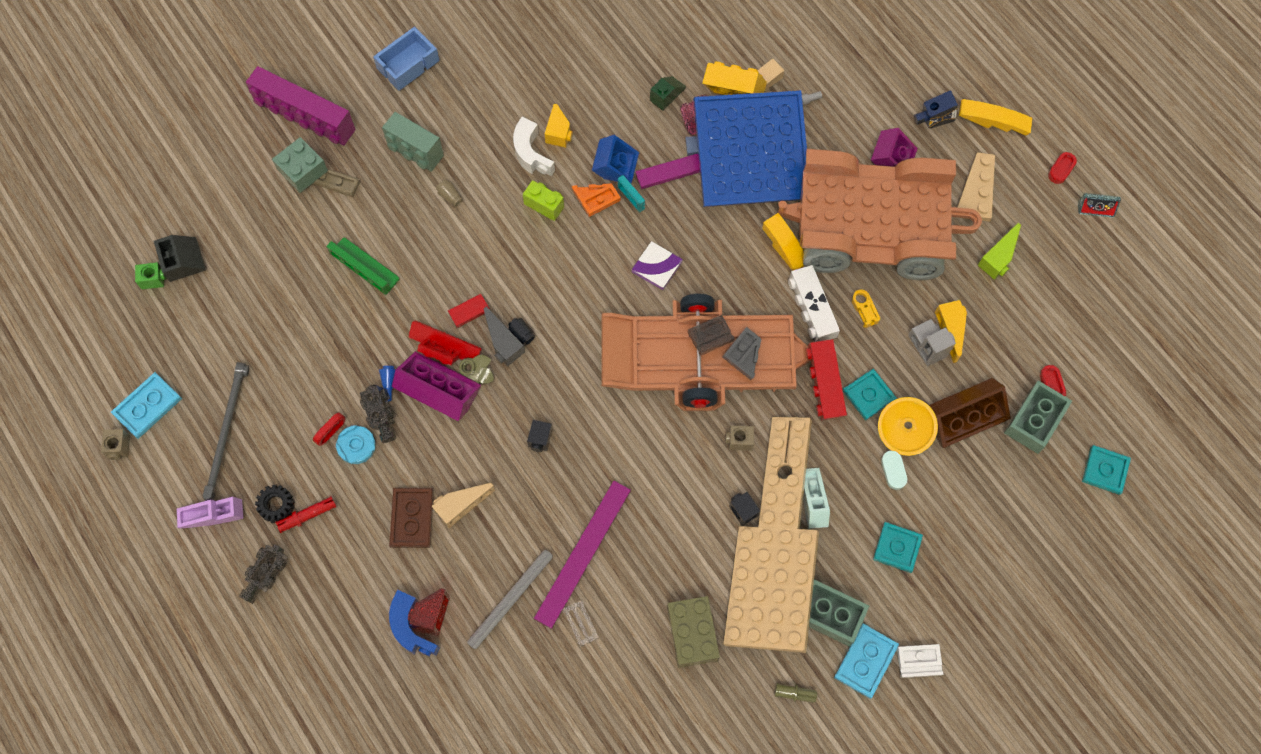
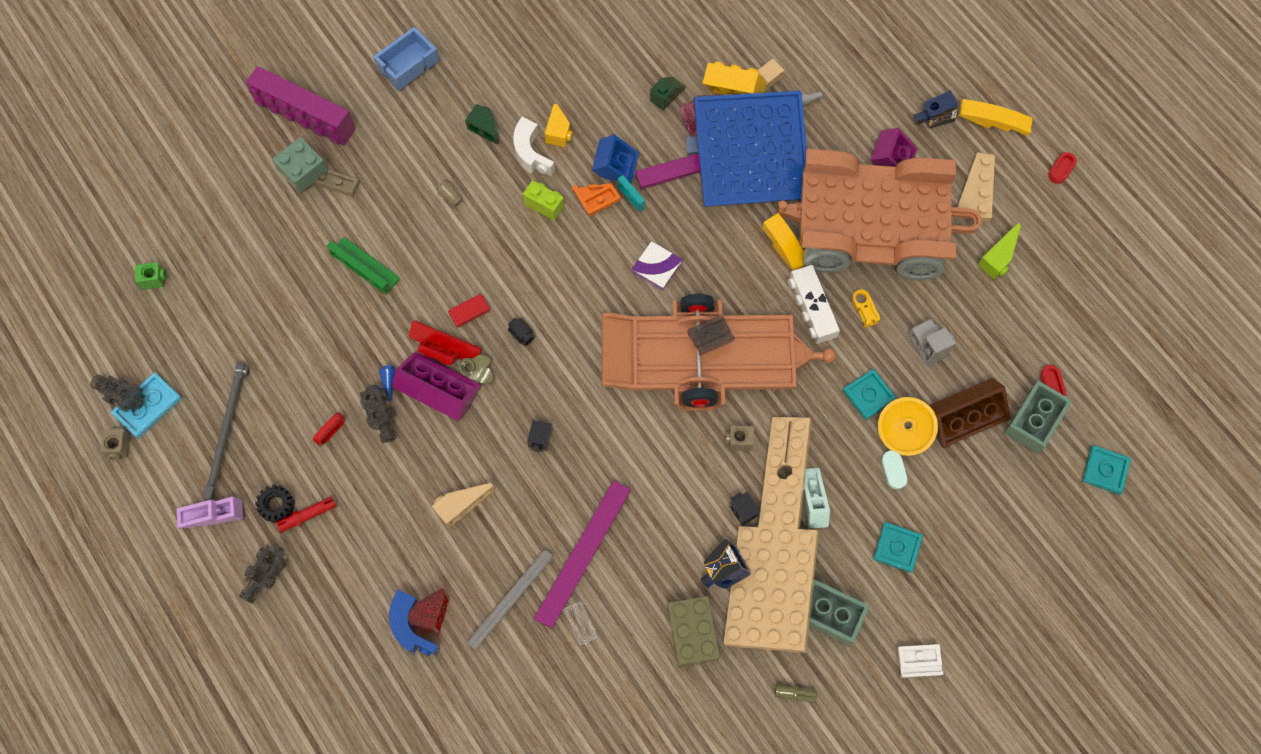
(119, 392): none -> clear smoke brick
(179, 256): pearl dark grey slope -> none
(355, 444): medium azure tile -> none
(411, 518): reddish brown tile -> none
(413, 141): sand green brick -> none
(482, 123): none -> dark green slope
(505, 344): dark grey slope -> none
(725, 566): none -> torso
(744, 353): dark grey wing -> none
(826, 380): red brick -> none
(866, 661): medium azure tile -> none
(953, 318): yellow slope -> none
(1098, 205): slope -> none

